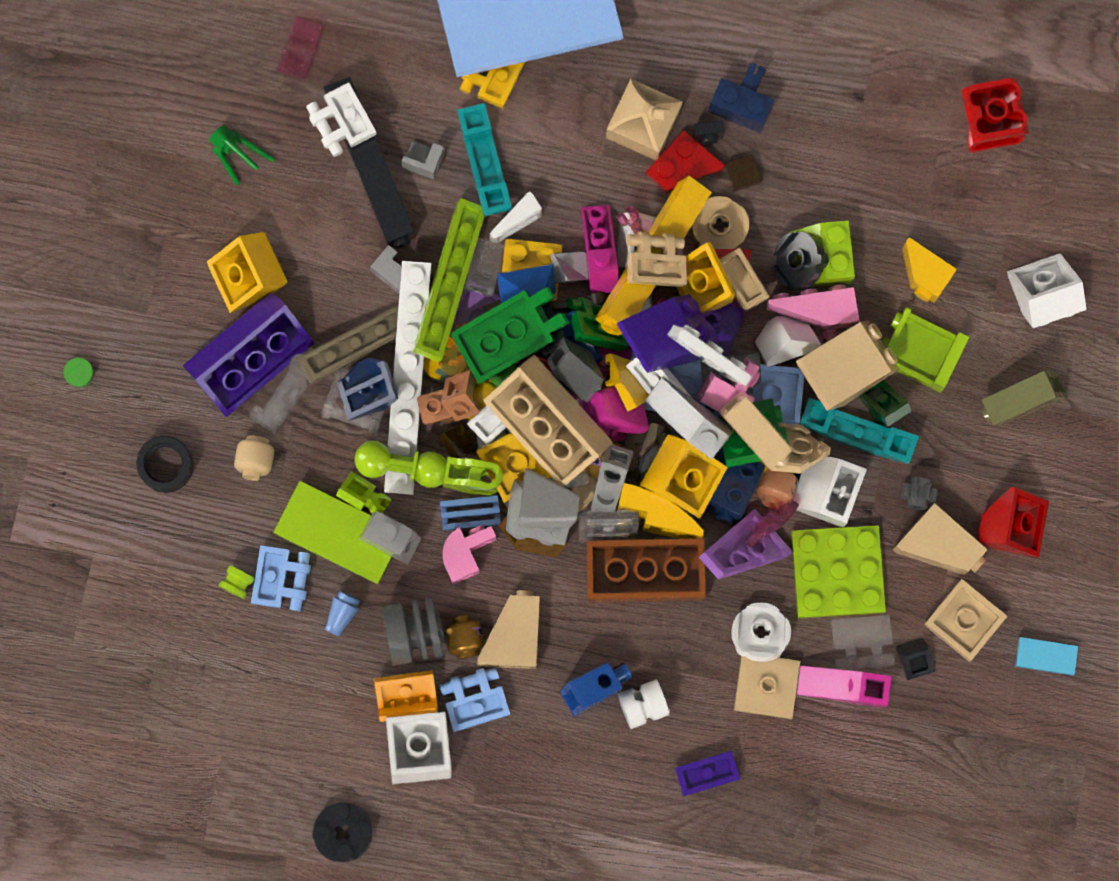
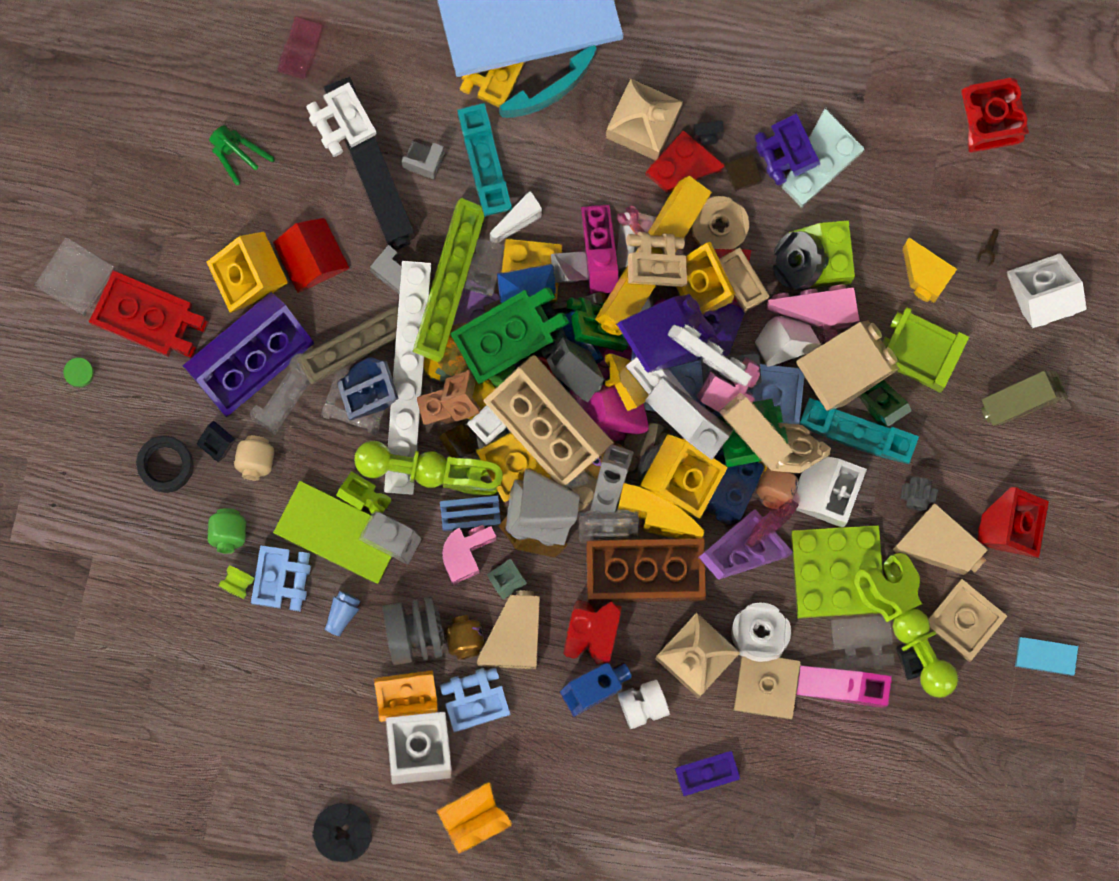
(74, 277): none -> clear plate
(146, 316): none -> red tile
(216, 441): none -> black plate
(226, 530): none -> bright green head
(310, 253): none -> red slope
(473, 818): none -> light orange piece
(506, 579): none -> sand green plate
(522, 105): none -> teal slope
(592, 631): none -> red piece
(697, 655): none -> tan piece
(742, 102): dark blue brick -> none
(795, 146): none -> dark purple plate
(835, 151): none -> light aqua wing
(898, 600): none -> lime piece
(989, 247): none -> dark brown hand

